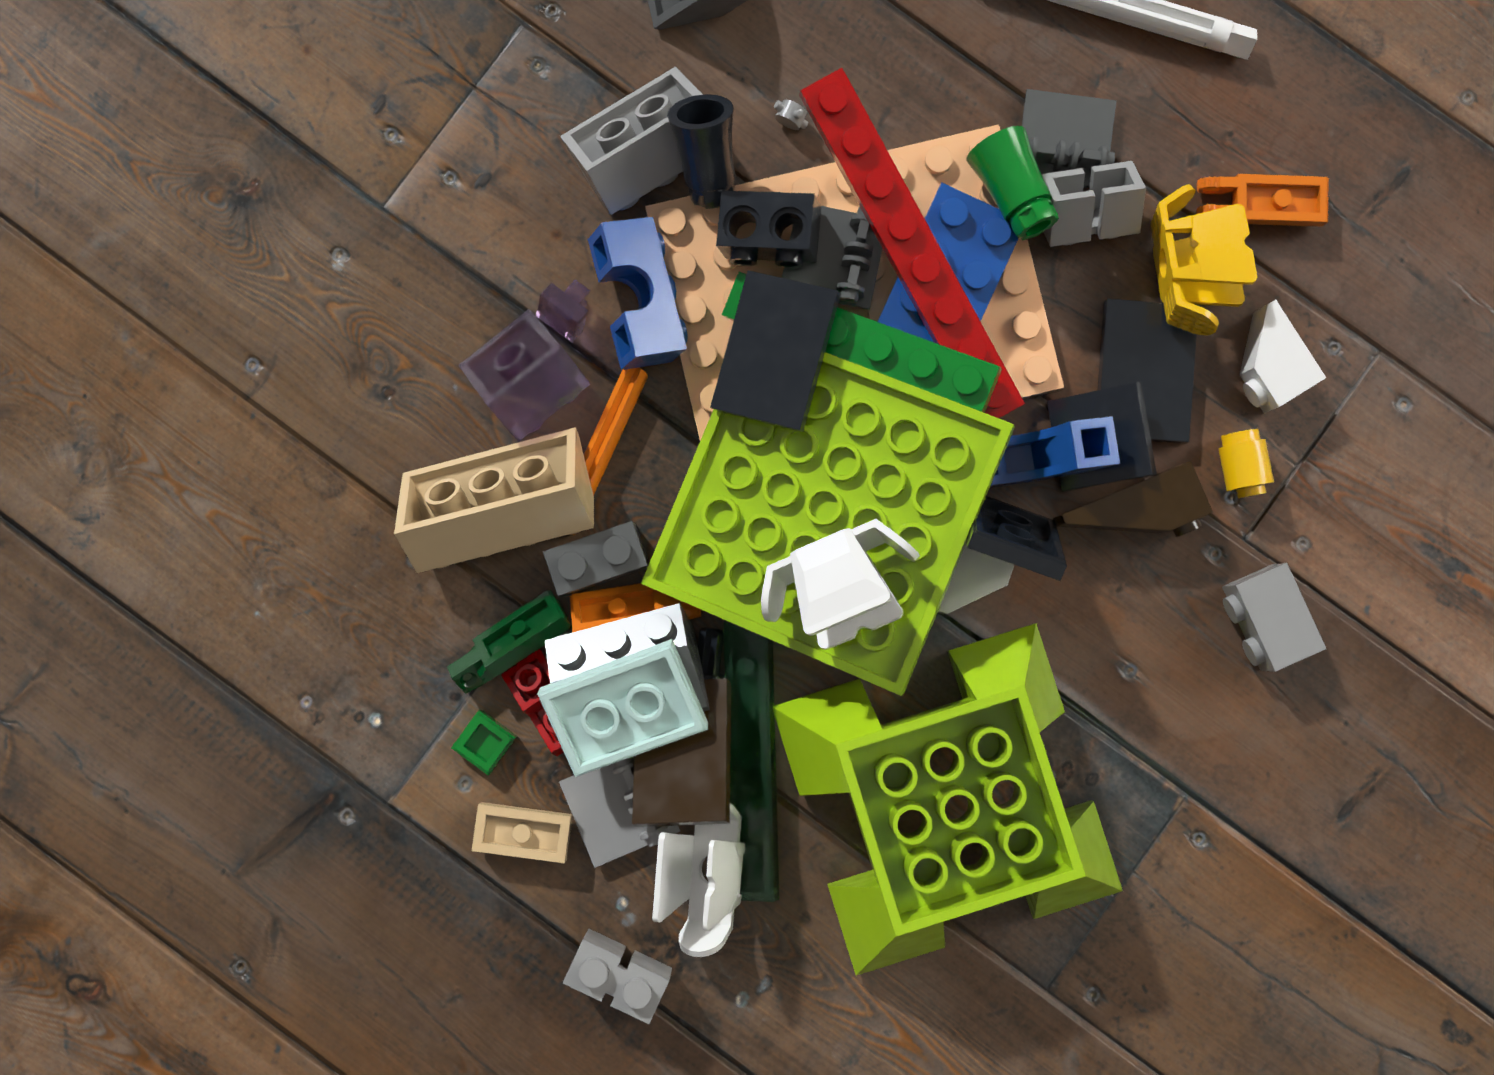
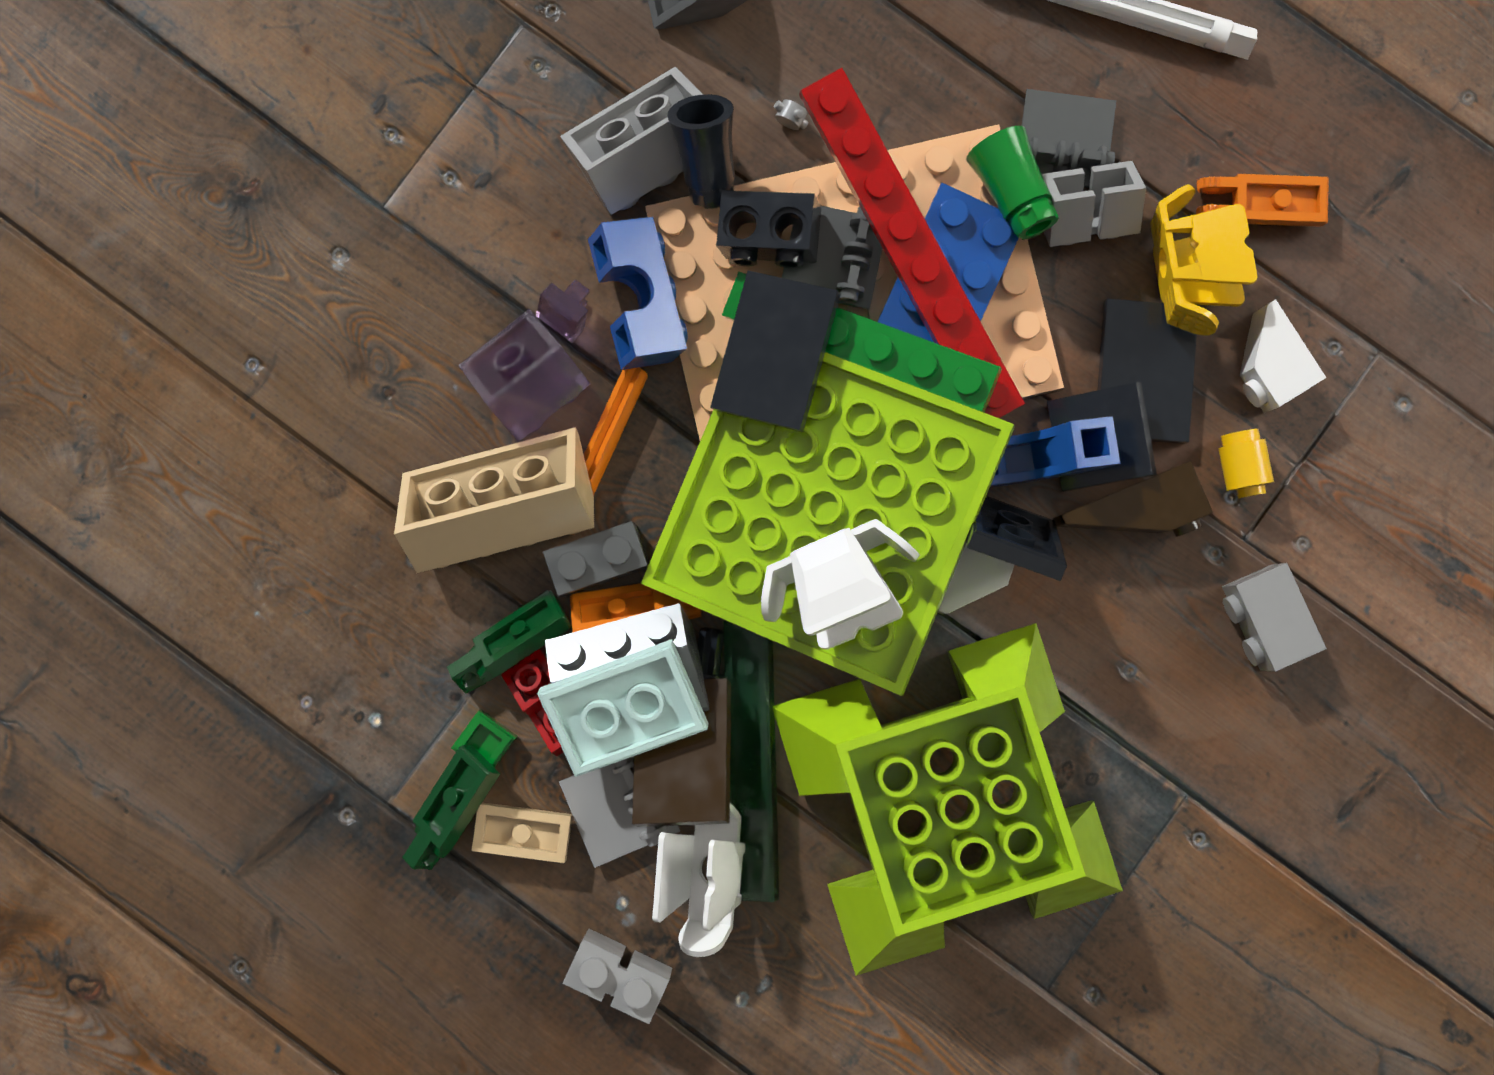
(450, 807): none -> dark green hinge

